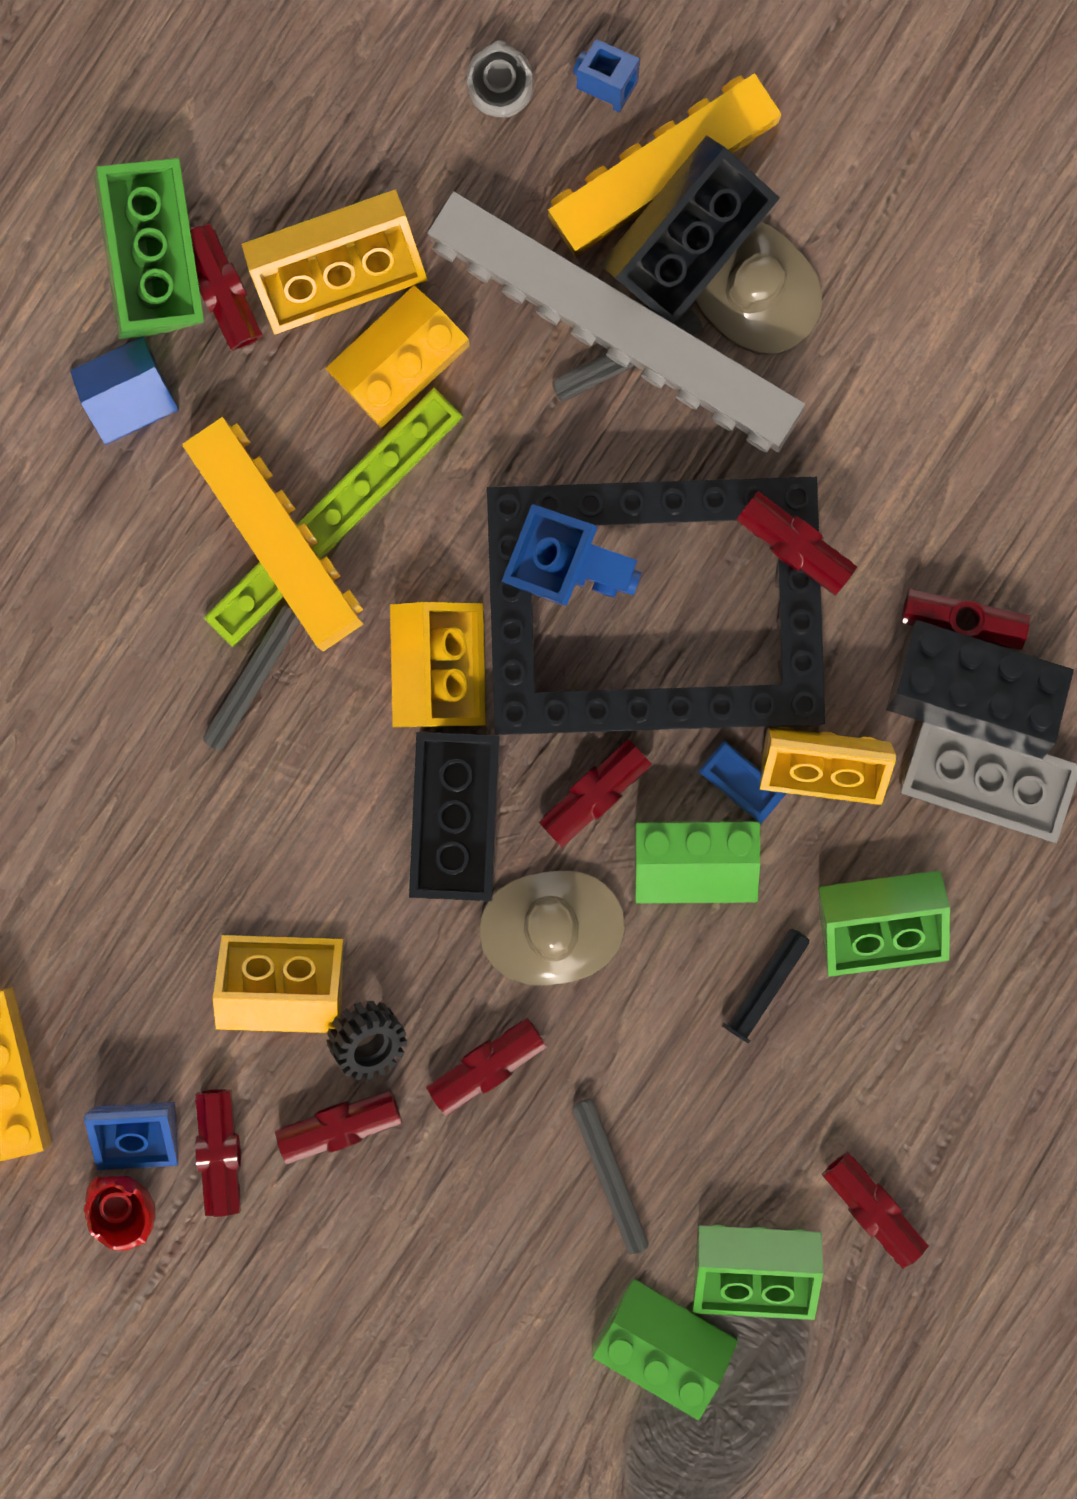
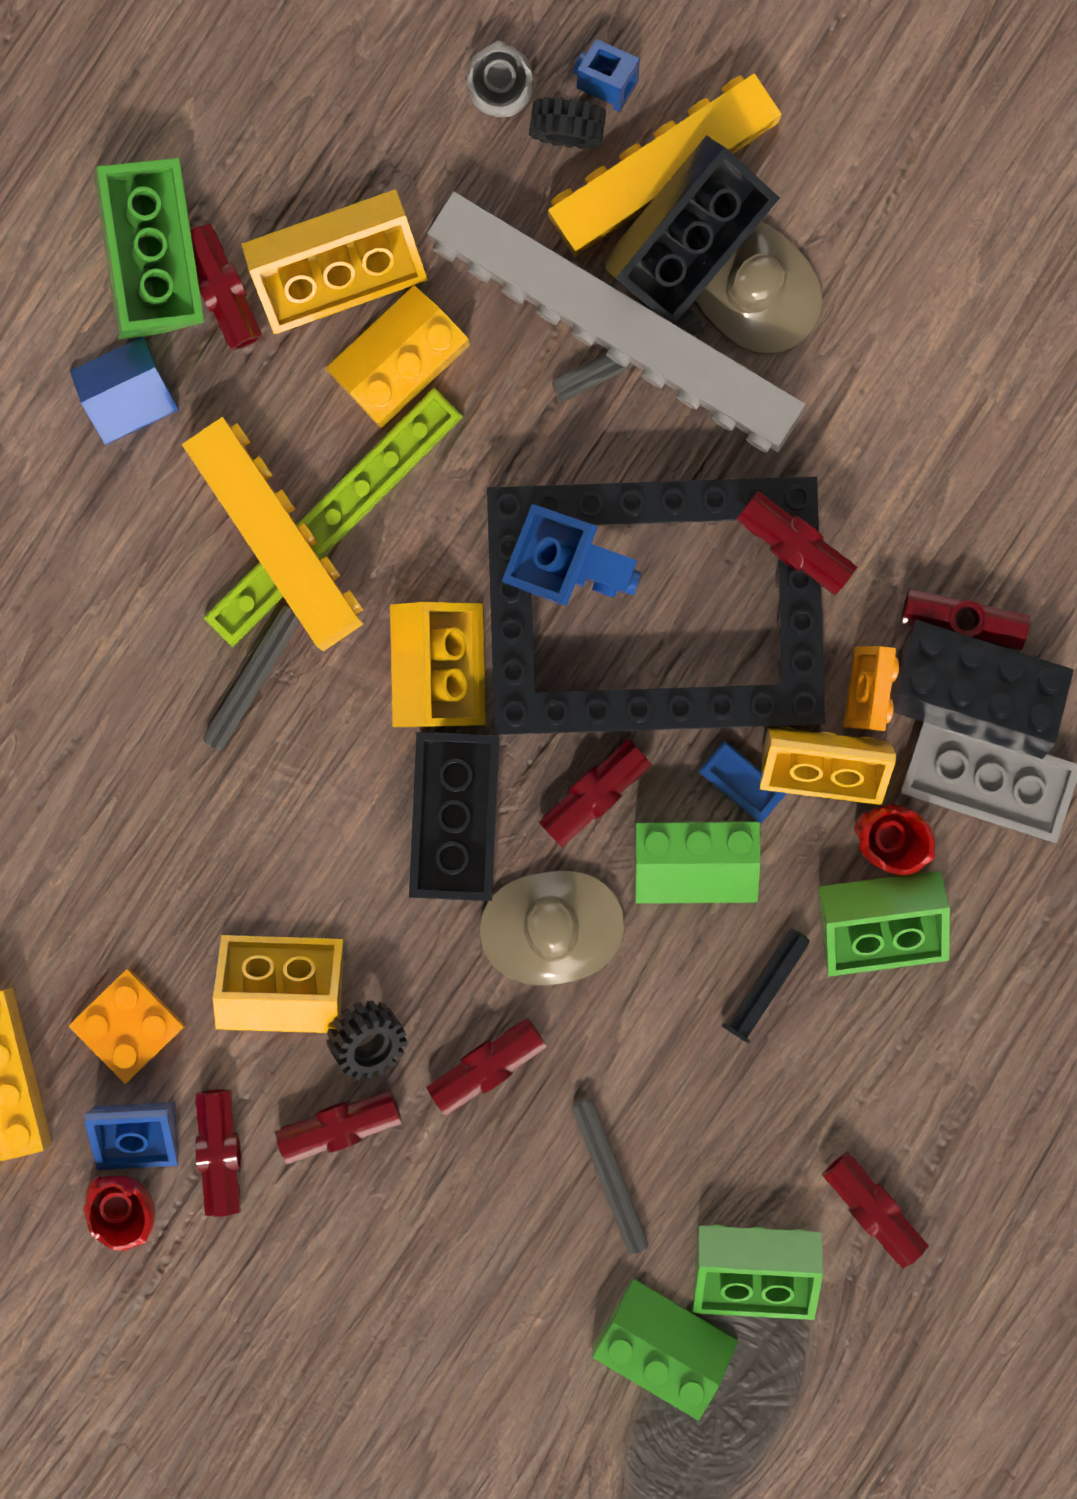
(126, 1025): none -> light orange plate
(567, 122): none -> black tyre
(870, 688): none -> light orange plate
(895, 839): none -> red hair

